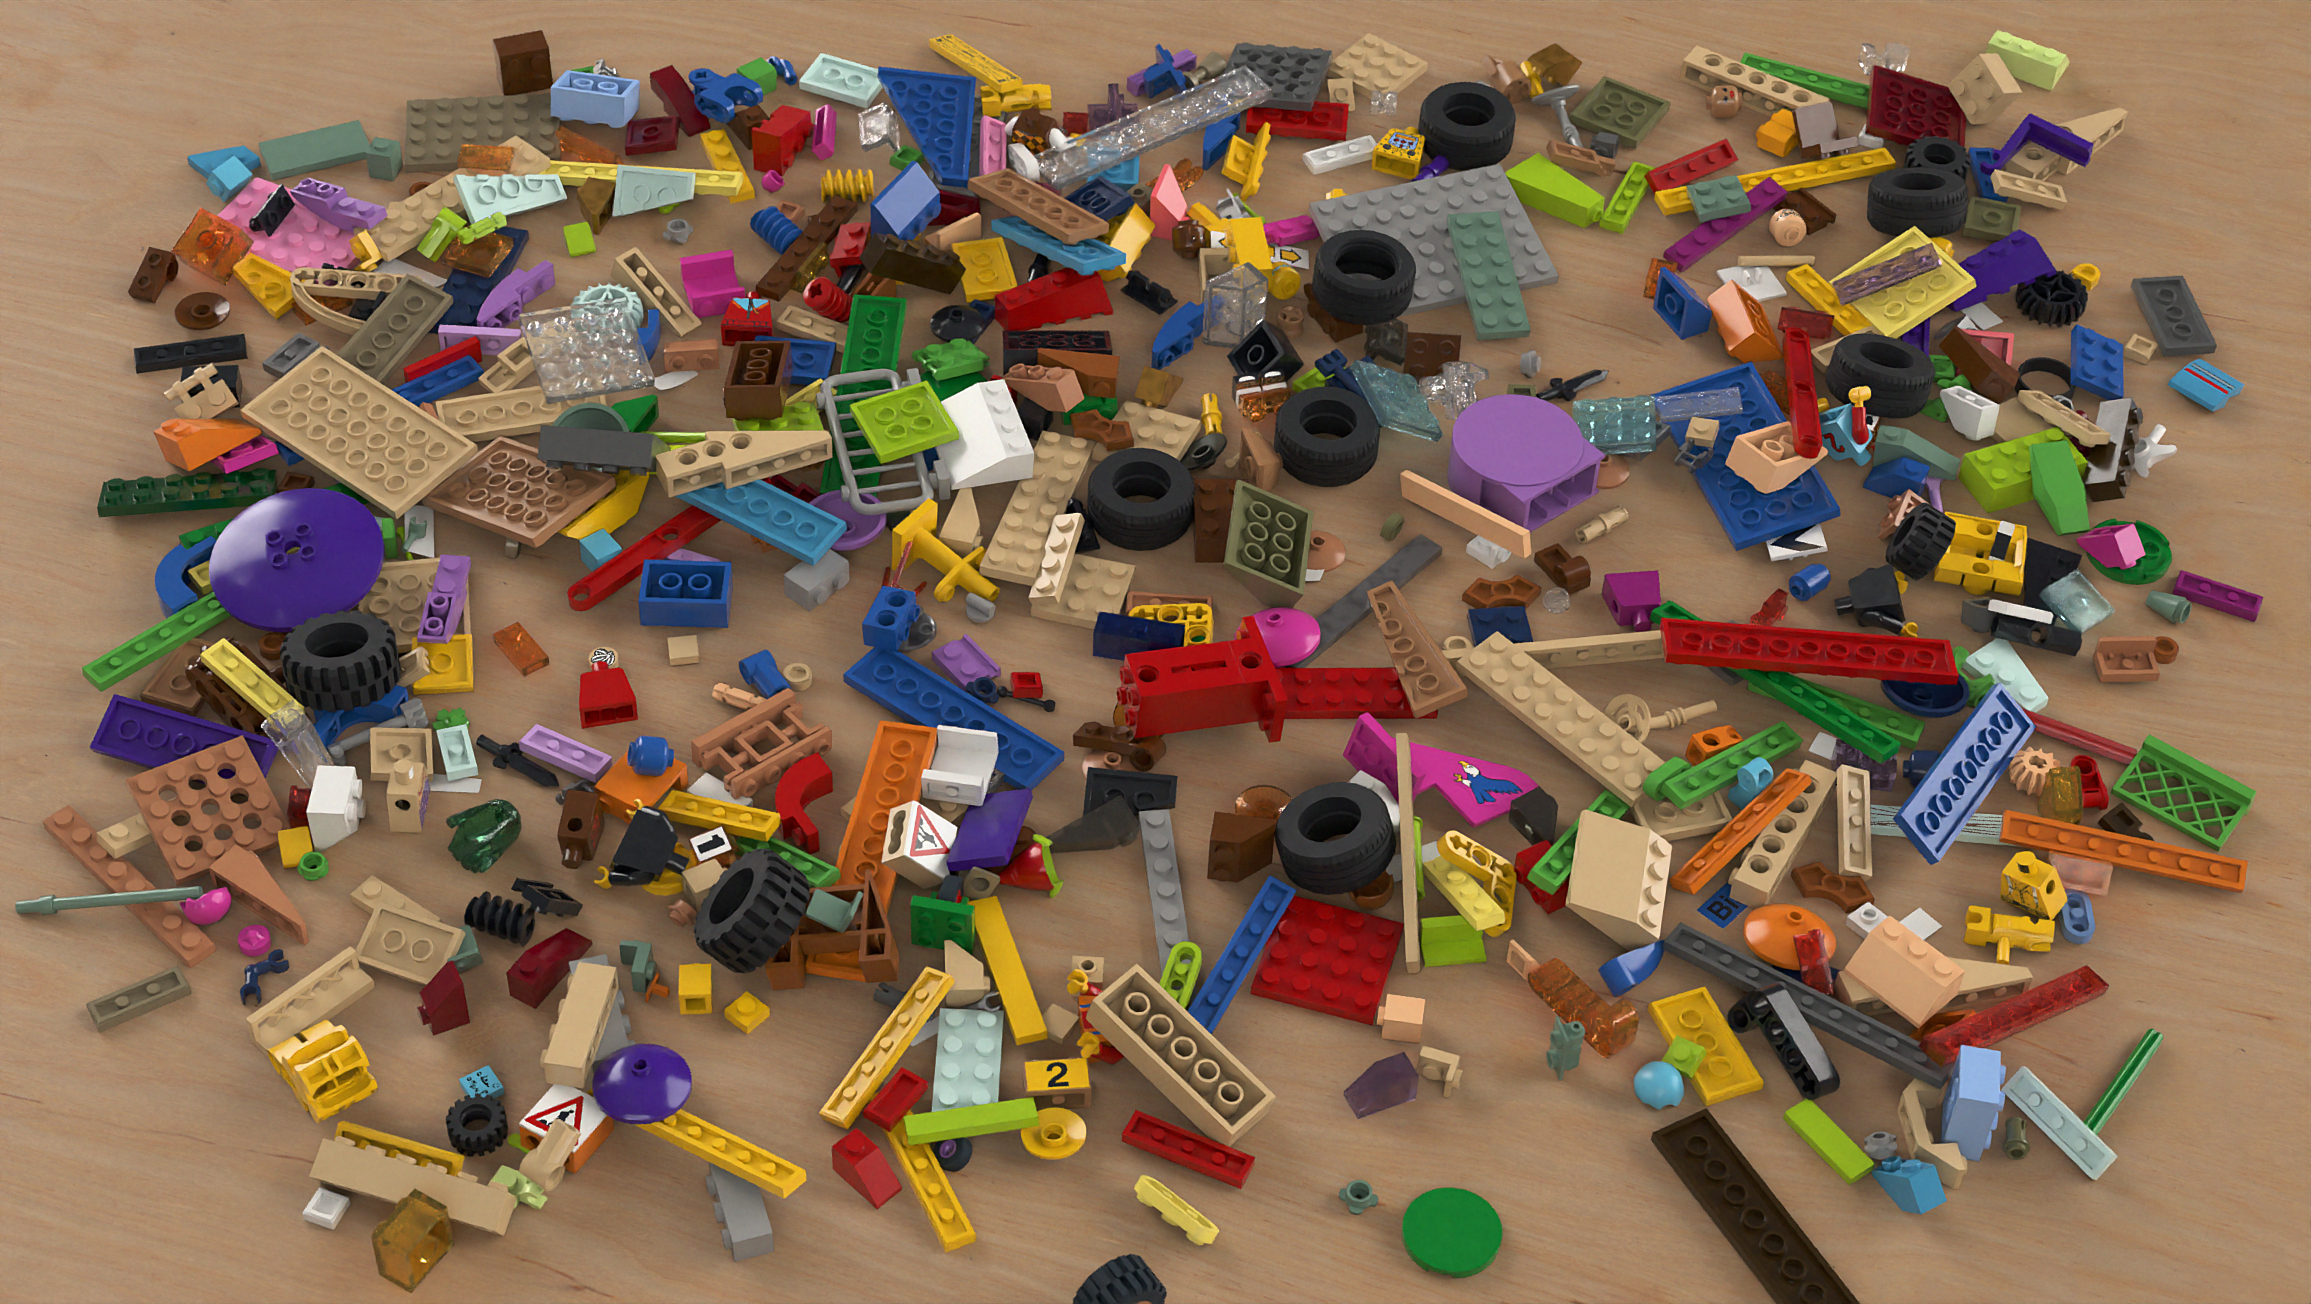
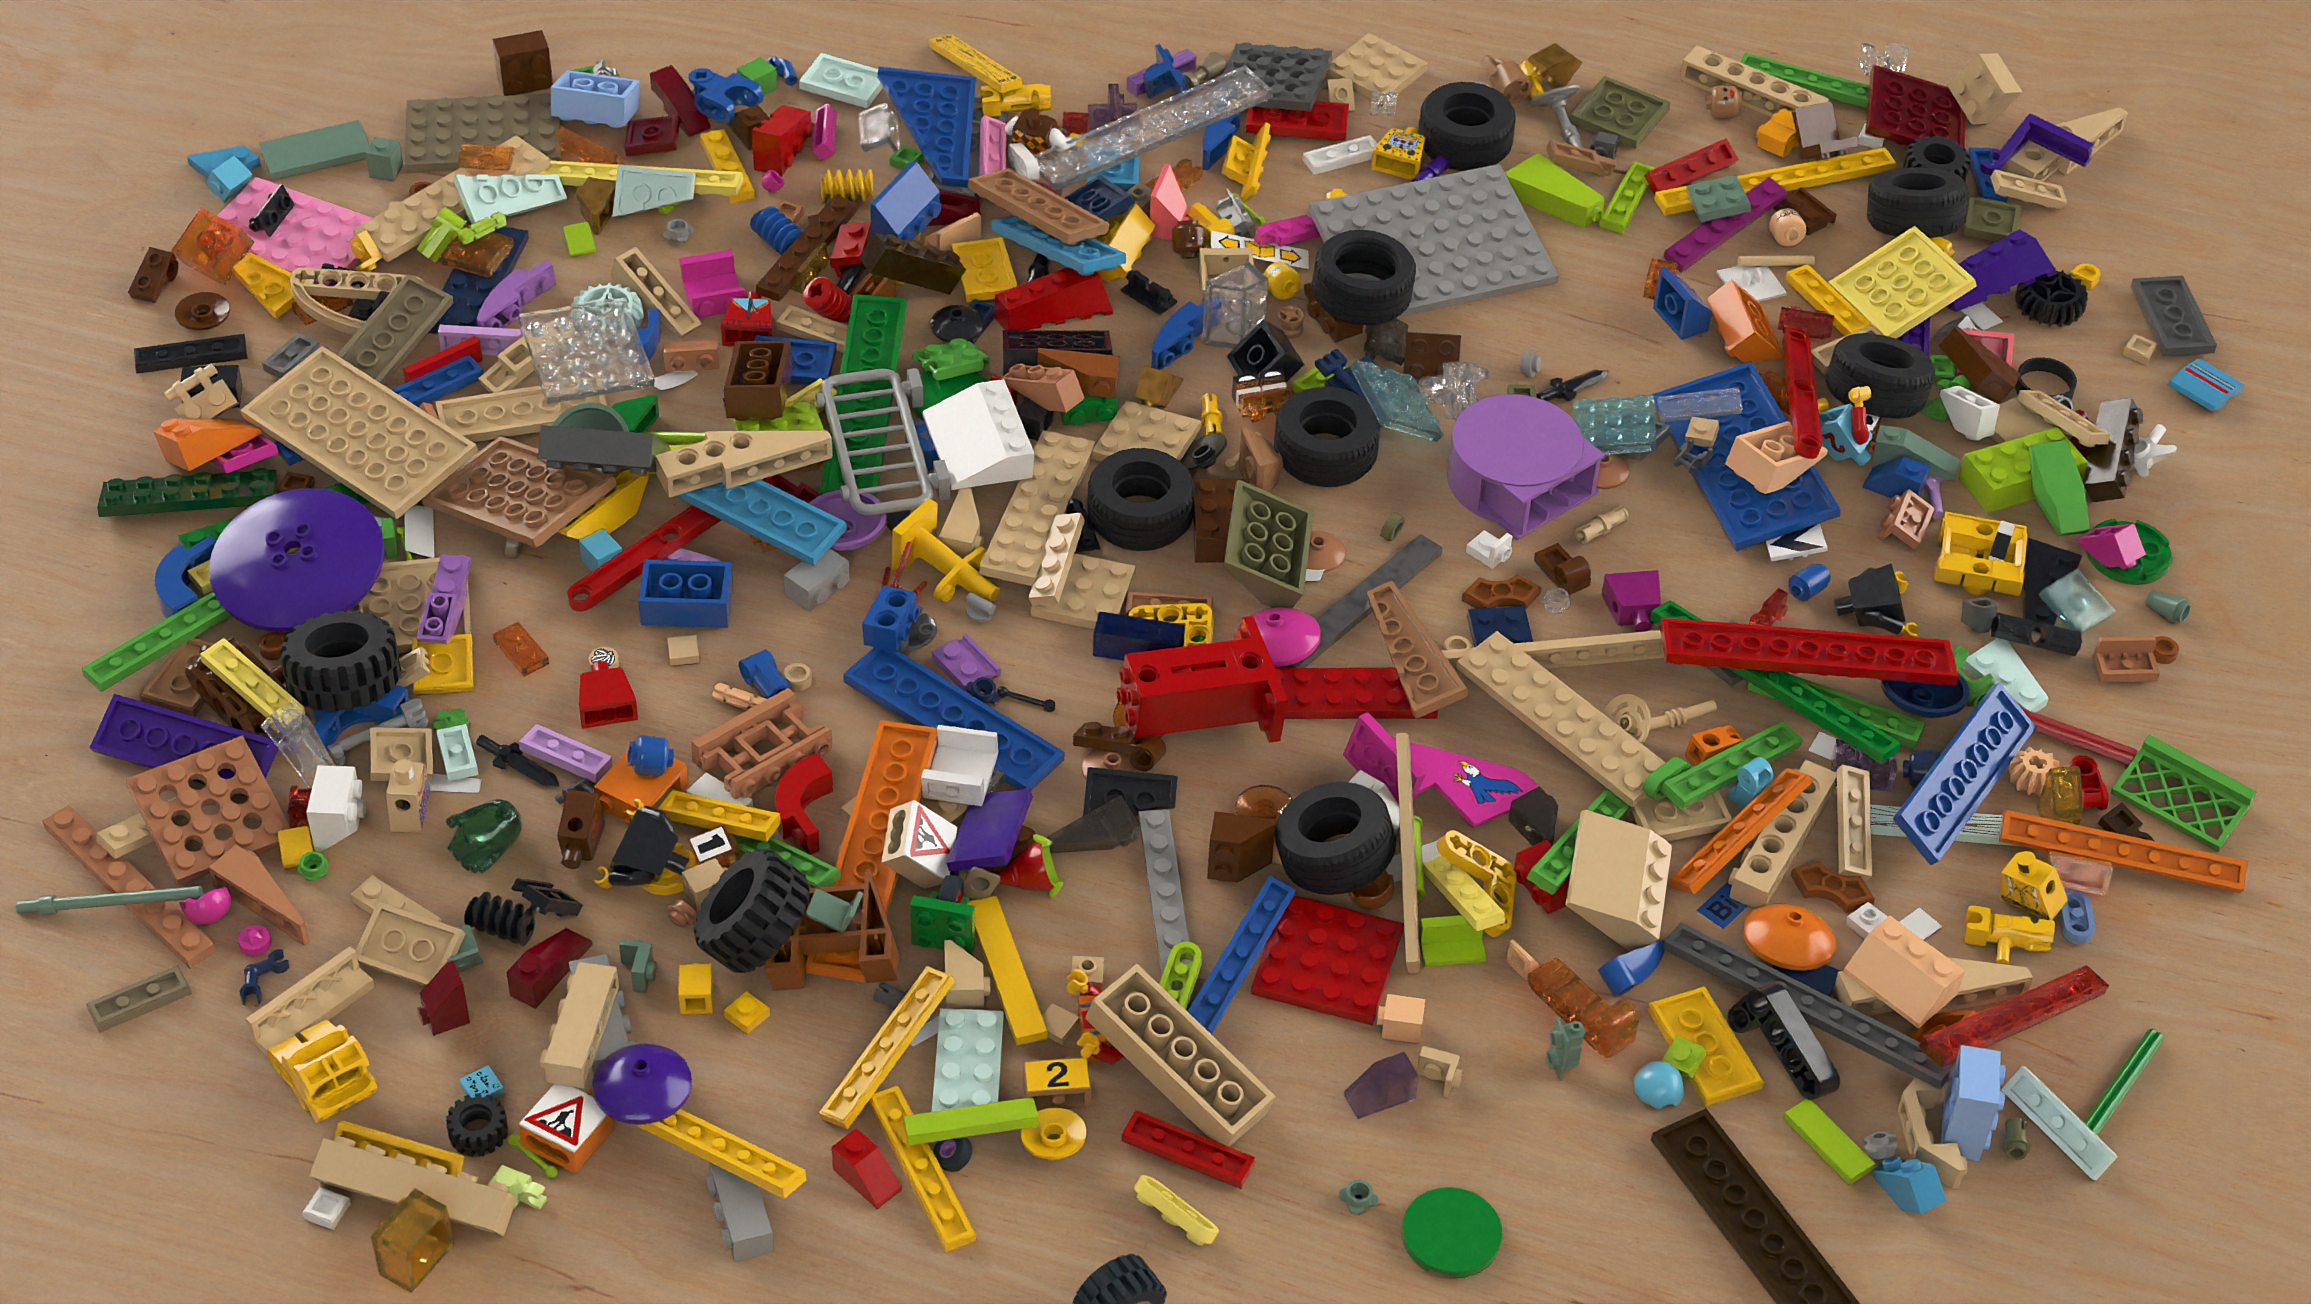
(335, 207): medium lavender slope -> none
(398, 267): white sticker -> none
(416, 531): sand green hand -> none
(546, 1162): tan piece -> none
(657, 989): orange piece -> none
(895, 1099): red tile -> none
(904, 422): lime plate -> none
(984, 1004): dark grey hand -> none
(1026, 685): red tile -> none
(1111, 434): dark orange tile -> none
(1249, 244): yellow brick -> none
(1466, 514): light nougat tile -> none
(1488, 275): sand green plate -> none
(1814, 962): clear red hinge -> none
(1886, 274): plate -> none
(1920, 541): black tyre -> none
(2020, 611): white tile -> none
(2029, 60): yellowish green slope -> none
(2096, 363): blue plate -> none
(2218, 595): magenta tile -> none

